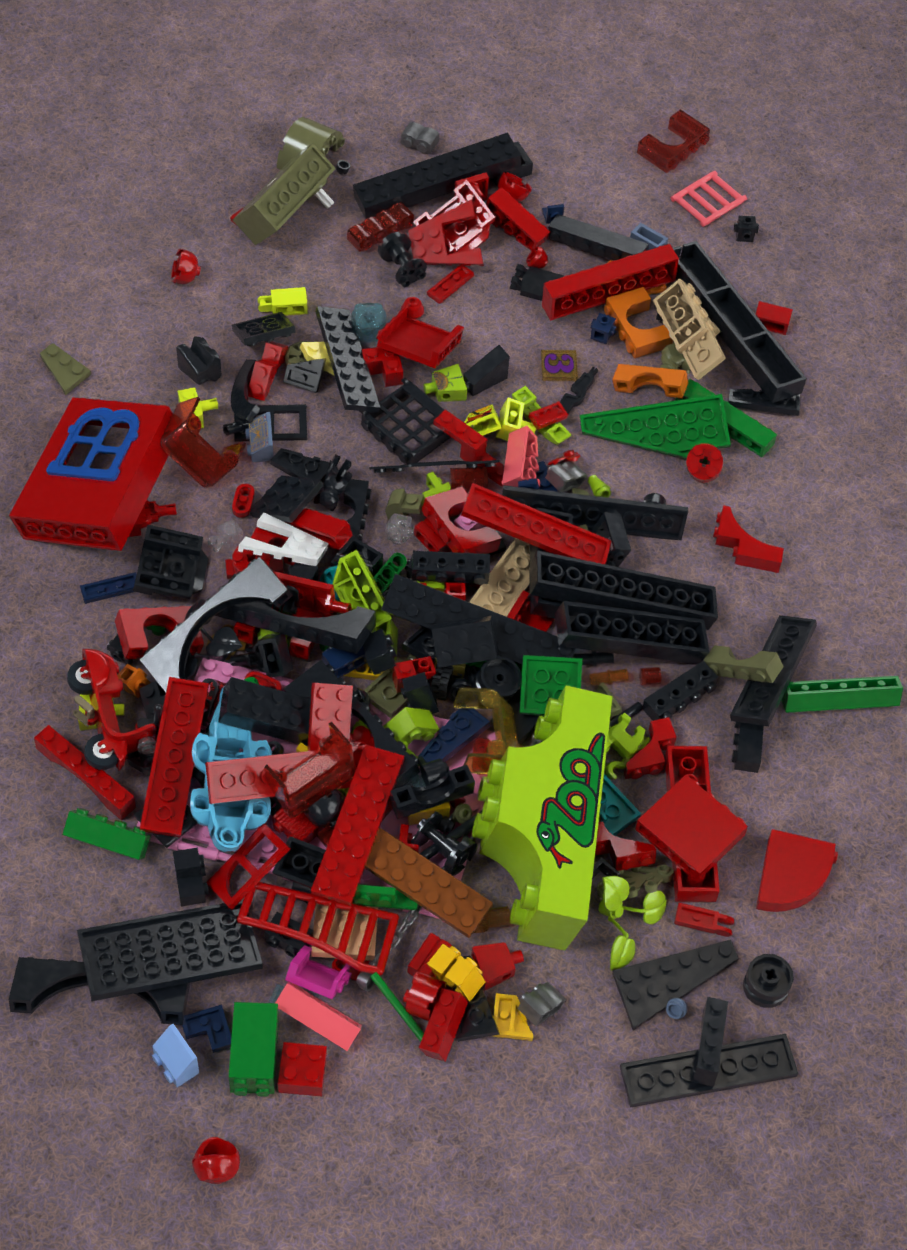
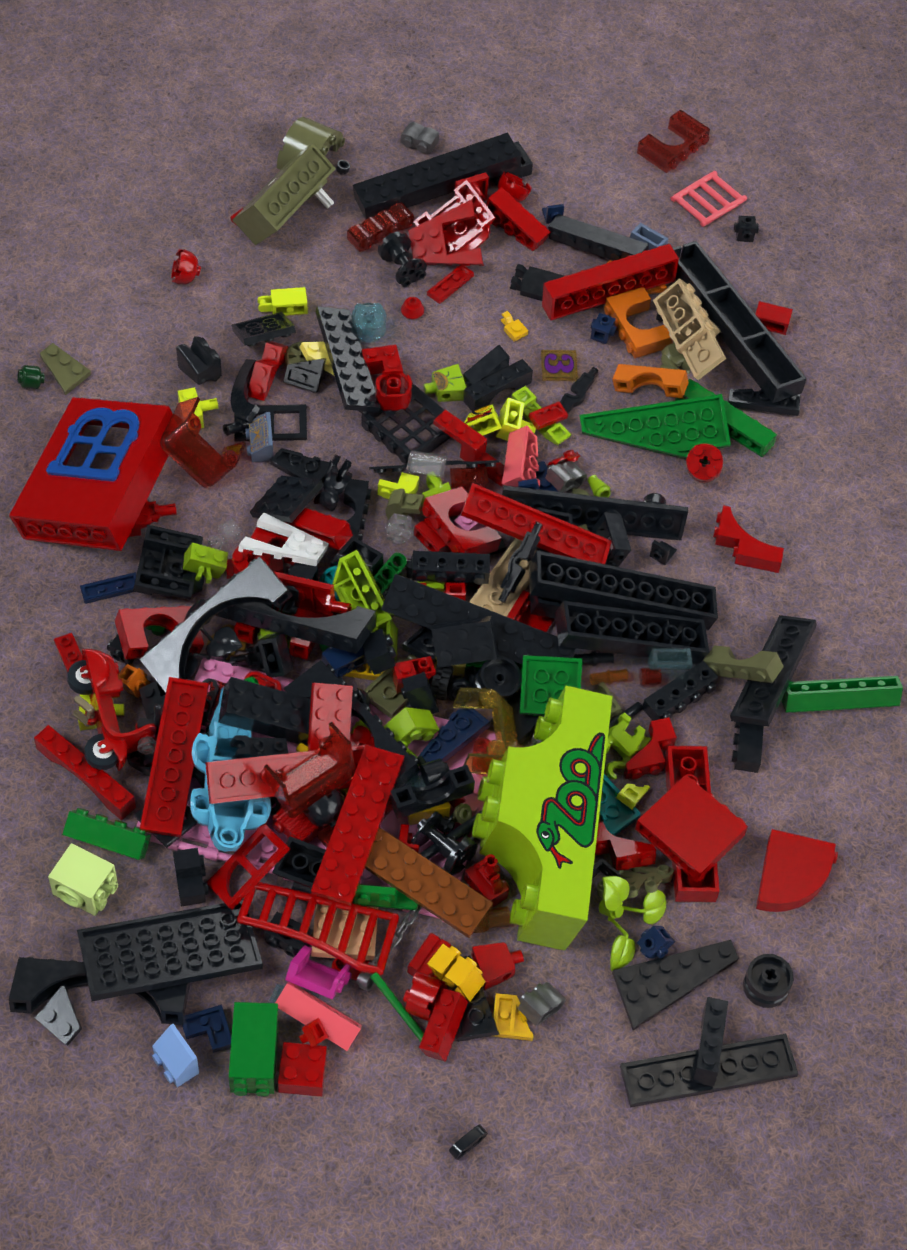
(30, 377): none -> dark green head
(60, 1017): none -> wing
(68, 650): none -> red plate
(83, 880): none -> yellowish green brick
(205, 561): none -> lime brick
(216, 1161): red piece -> none
(243, 502): red plate -> none
(257, 747): none -> black plate
(313, 1033): none -> red tile
(393, 390): none -> red brick
(408, 482): none -> neon yellow brick
(418, 339): red panel -> none
(427, 464): none -> clear brick
(468, 1142): none -> black beam
(482, 392): none -> black arch
(485, 880): none -> red brick
(513, 329): none -> yellow plate
(524, 552): none -> black piece
(537, 258): red cone -> none
(632, 794): none -> neon yellow tile
(655, 942): none -> dark blue brick
(661, 550): none -> black bracket
(670, 659): none -> clear light blue brick
(676, 1008): sand blue plate -> none
(703, 919): red hinge -> none

